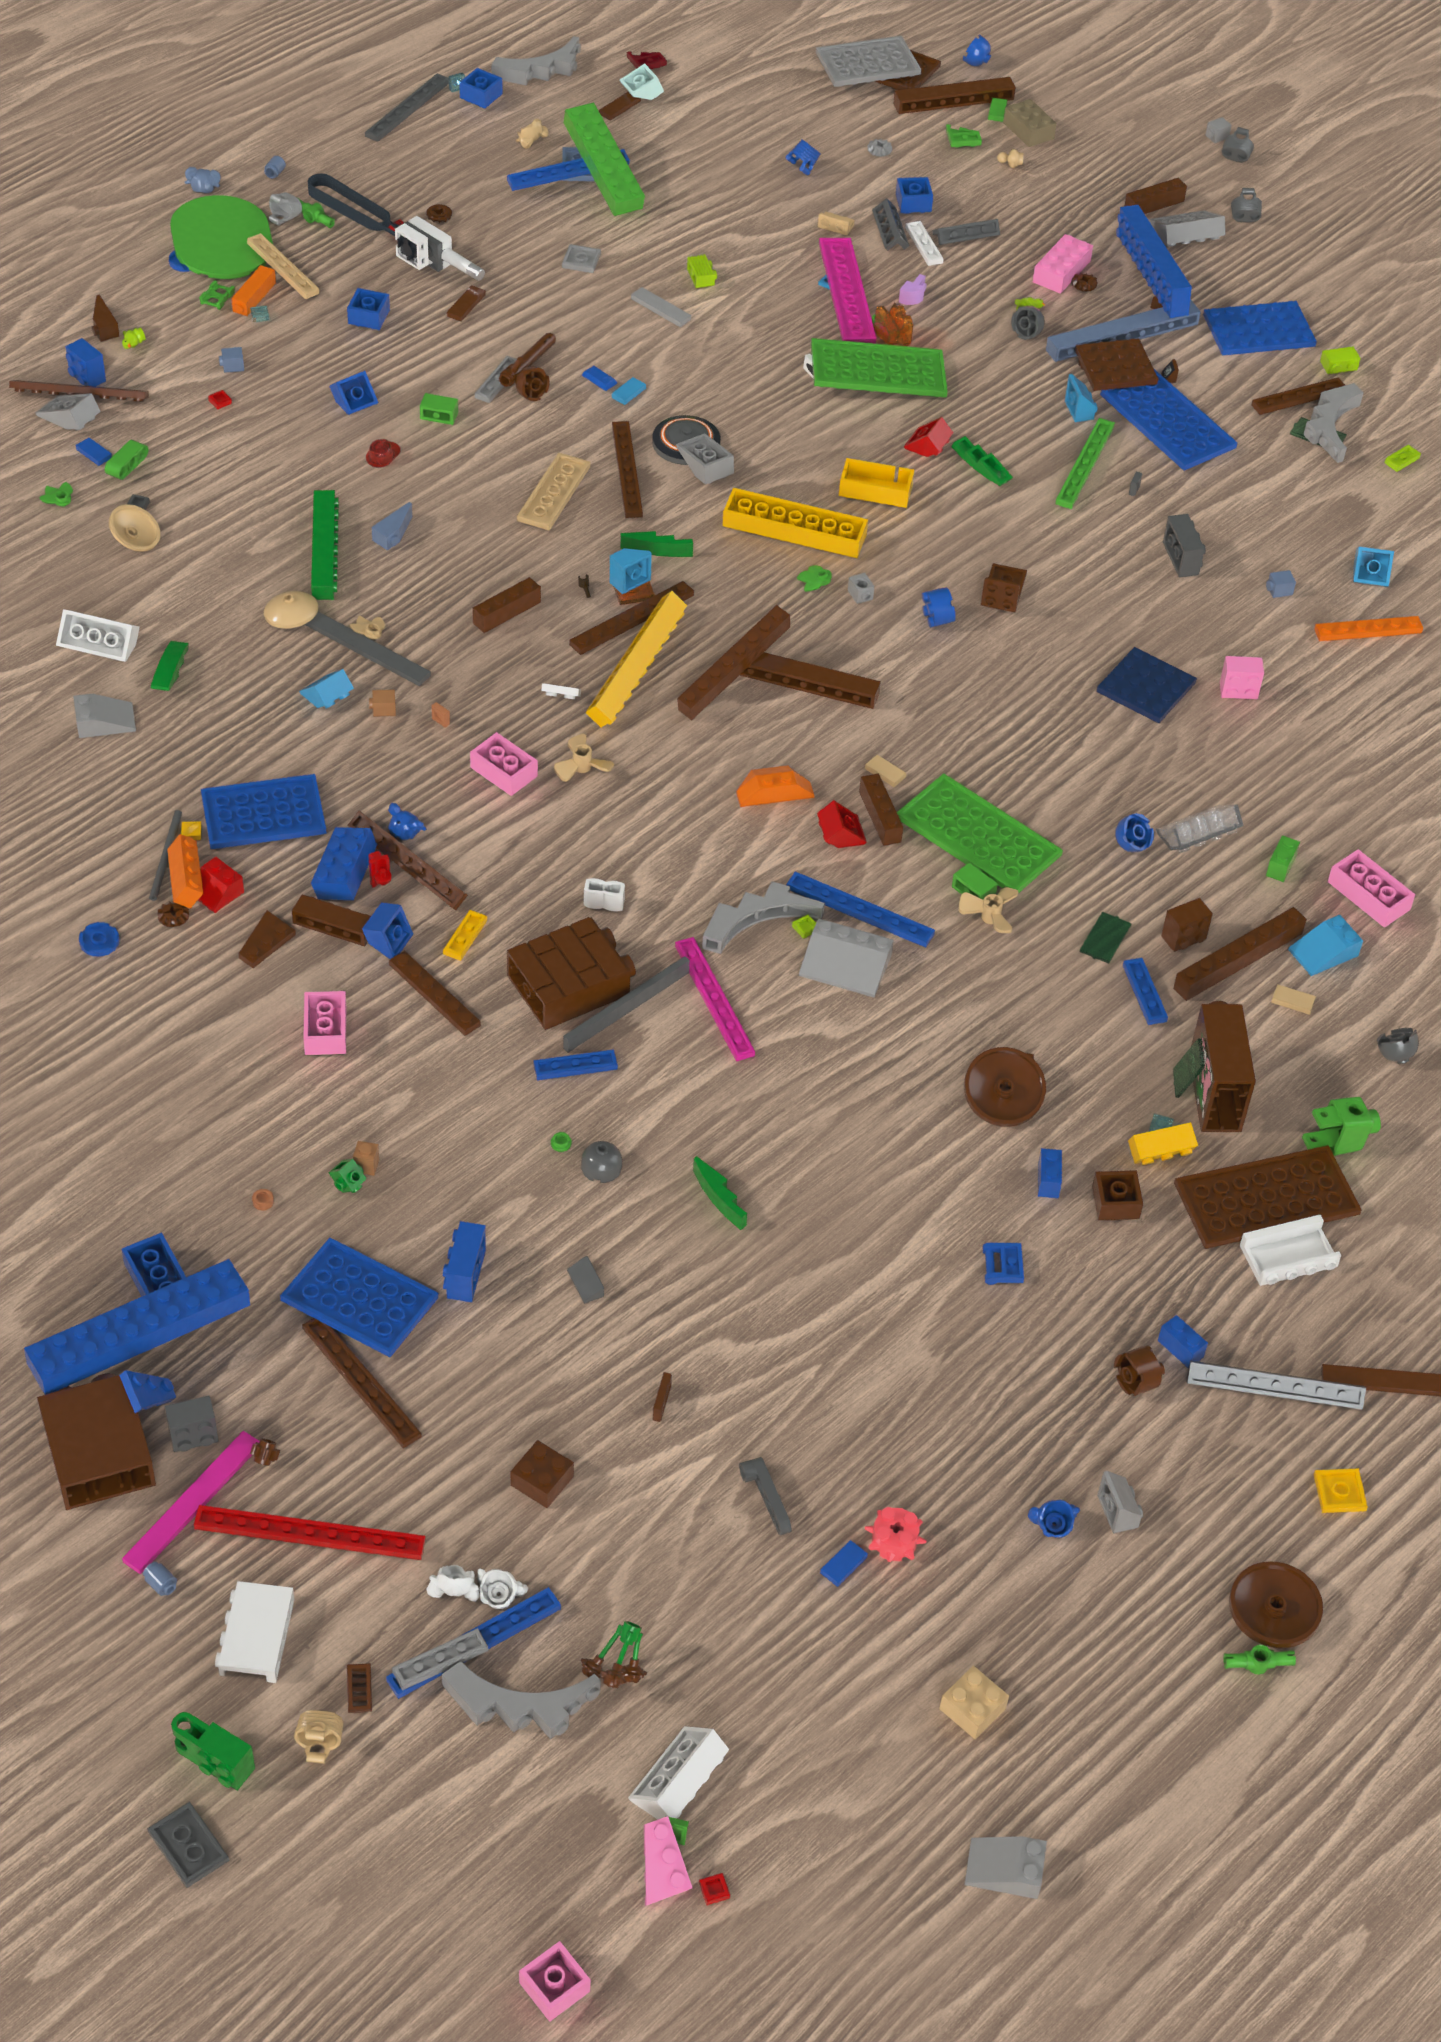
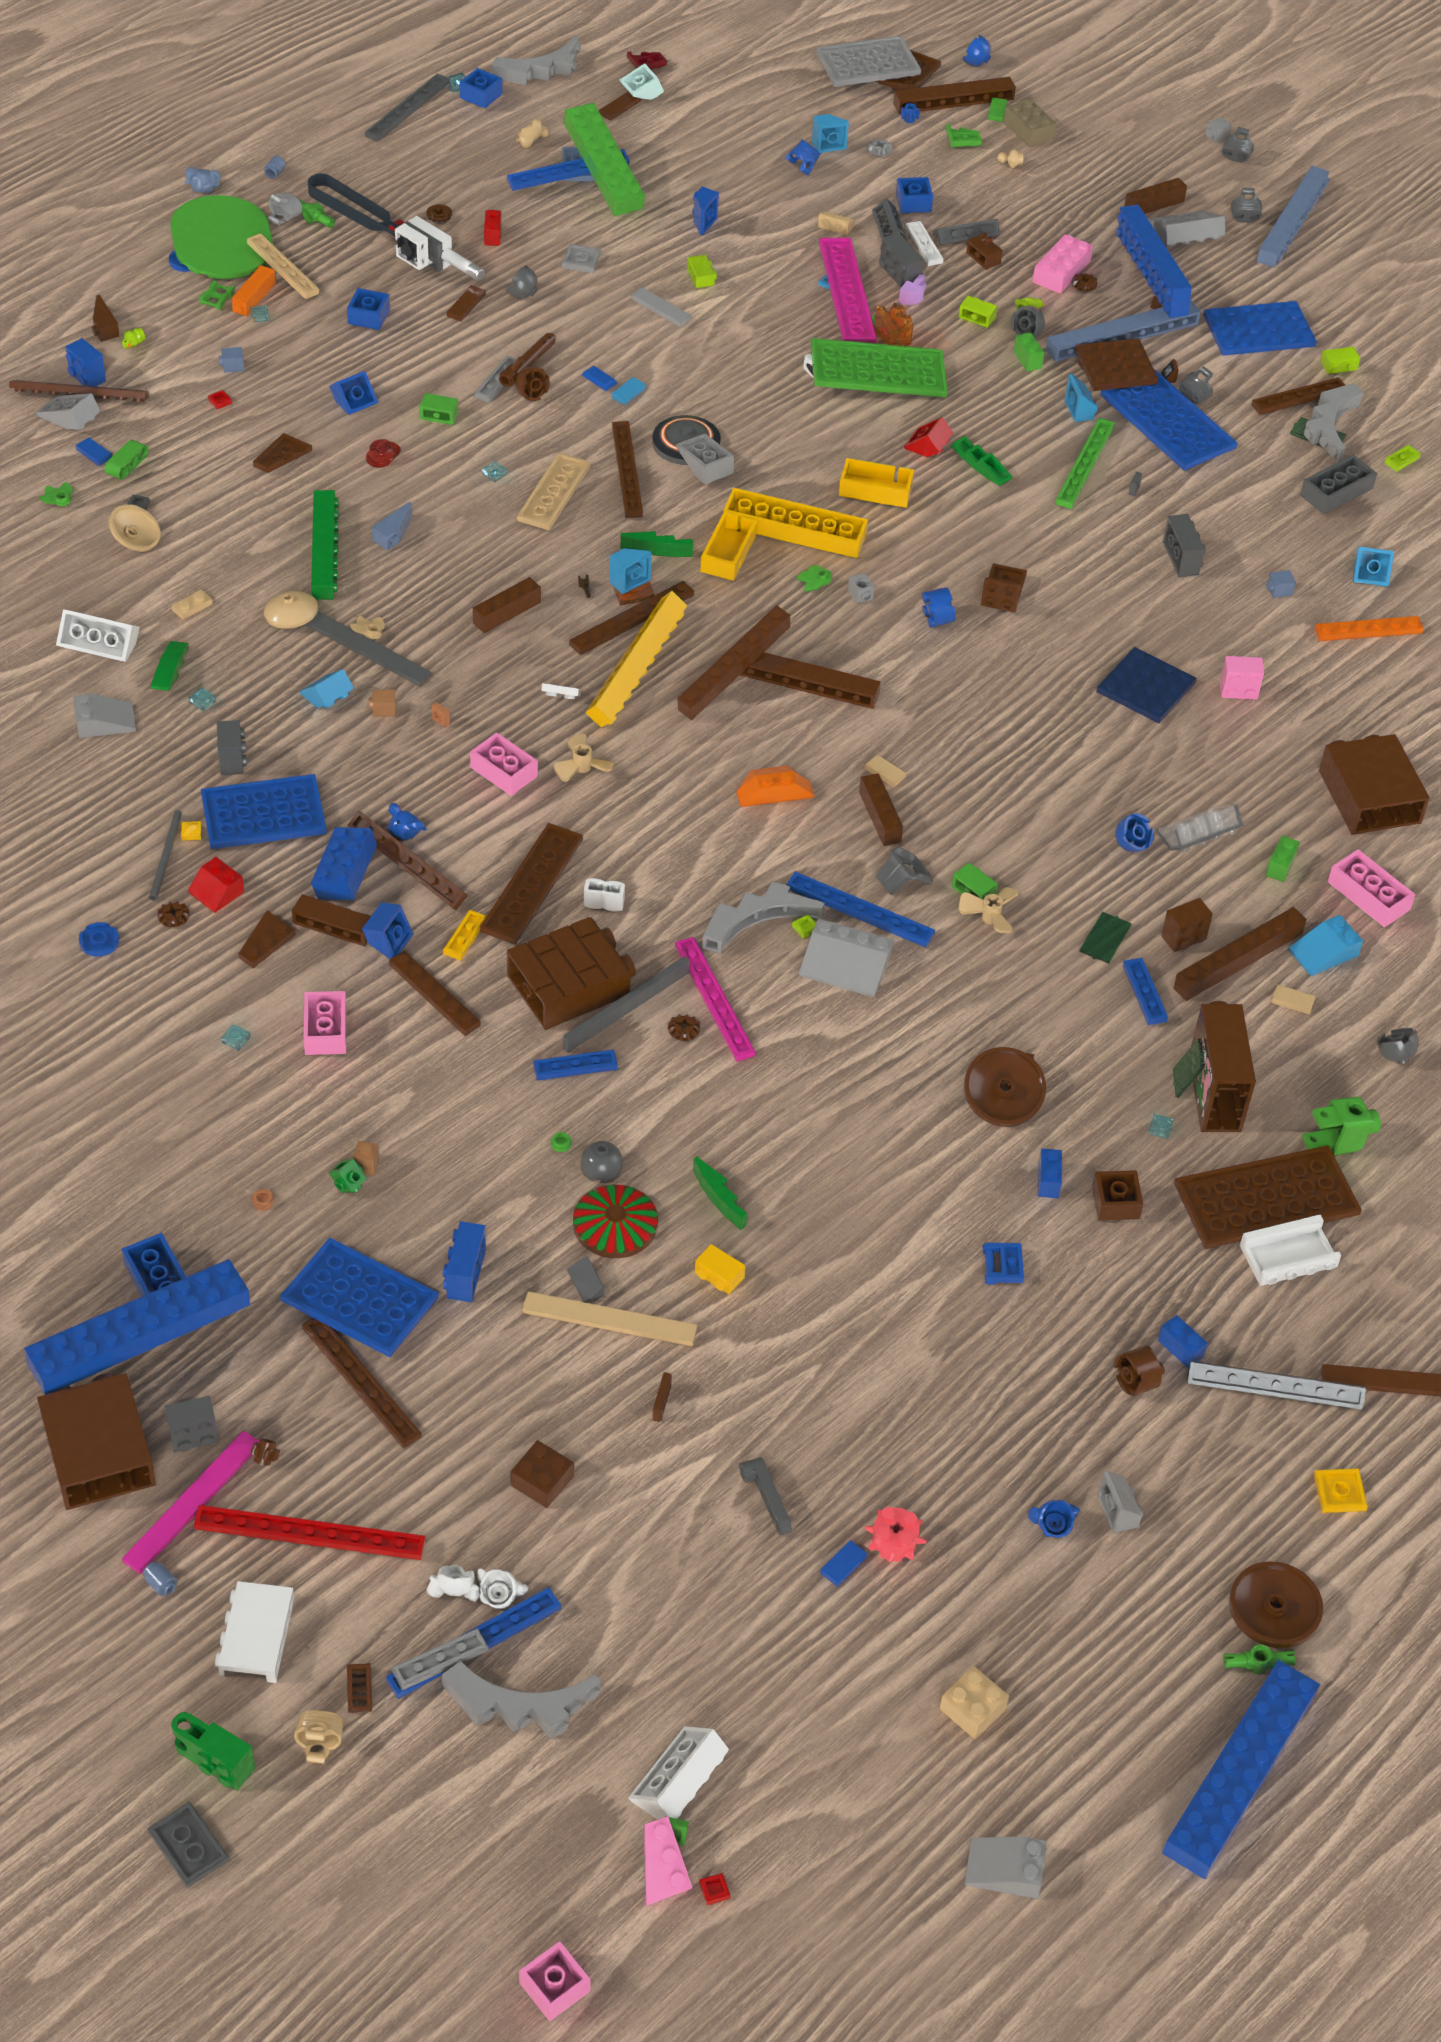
(147, 1390): blue wing -> none
(185, 871): orange brick -> none
(192, 604): none -> tan plate
(202, 699): none -> clear light blue plate
(231, 747): none -> dark grey brick
(235, 1037): none -> clear light blue plate
(281, 452): none -> reddish brown wing
(379, 869): red hips -> none
(492, 227): none -> red brick
(494, 471): none -> clear light blue plate
(523, 283): none -> dark grey cylinder
(531, 883): none -> reddish brown plate
(610, 1318): none -> tan tile
(615, 1221): none -> dish
(618, 1674): plant -> none
(689, 1033): none -> reddish brown gear
(705, 208): none -> blue slope
(719, 1269): none -> yellow brick
(728, 546): none -> yellow piece
(829, 133): none -> dark azure slope
(840, 826): red slope -> none
(896, 874): none -> dark grey piece
(900, 259): none -> dark grey brick
(910, 113): none -> blue gear
(978, 311): none -> lime brick
(979, 833): bright green plate -> none
(984, 251): none -> reddish brown brick
(1028, 351): none -> bright green brick
(1163, 1144): yellow brick -> none
(1196, 389): none -> dark grey piece
(1240, 1769): none -> blue brick
(1293, 216): none -> sand blue brick
(1338, 484): none -> dark grey brick
(1373, 784): none -> reddish brown brick

